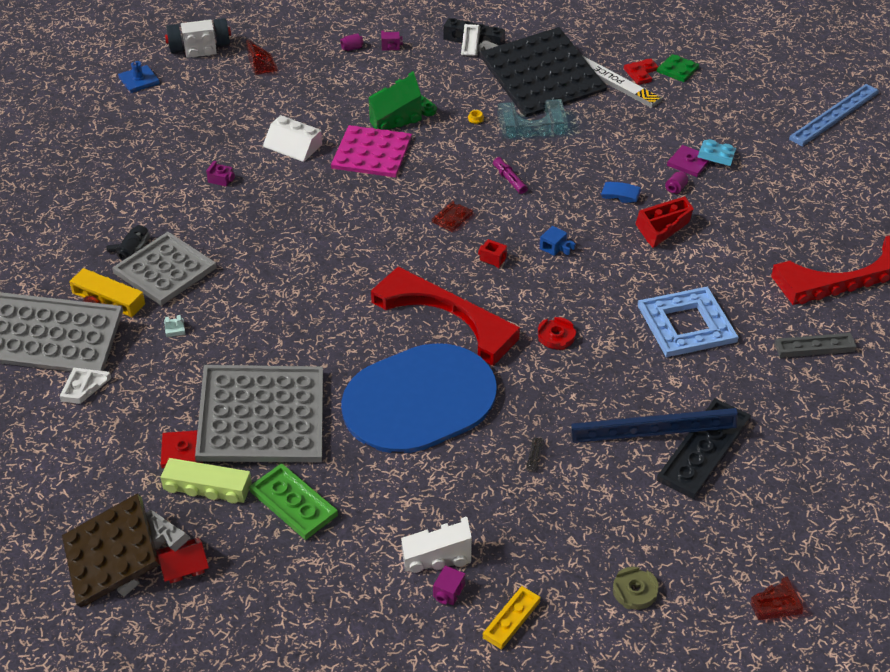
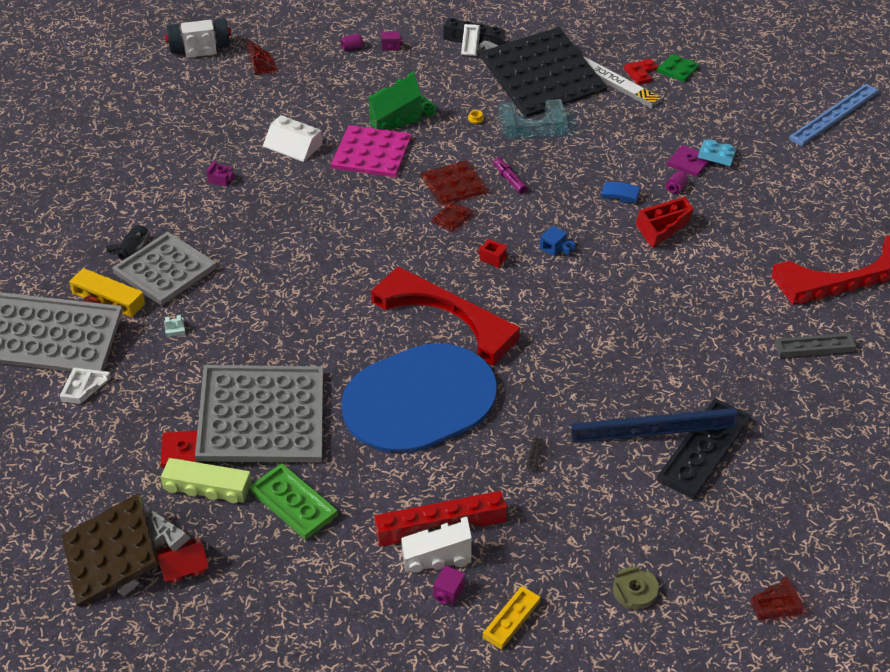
(138, 77): blue tile -> none
(453, 182): none -> clear red plate
(479, 509): none -> red arch
(556, 341): red plate -> none
(719, 331): light blue plate -> none

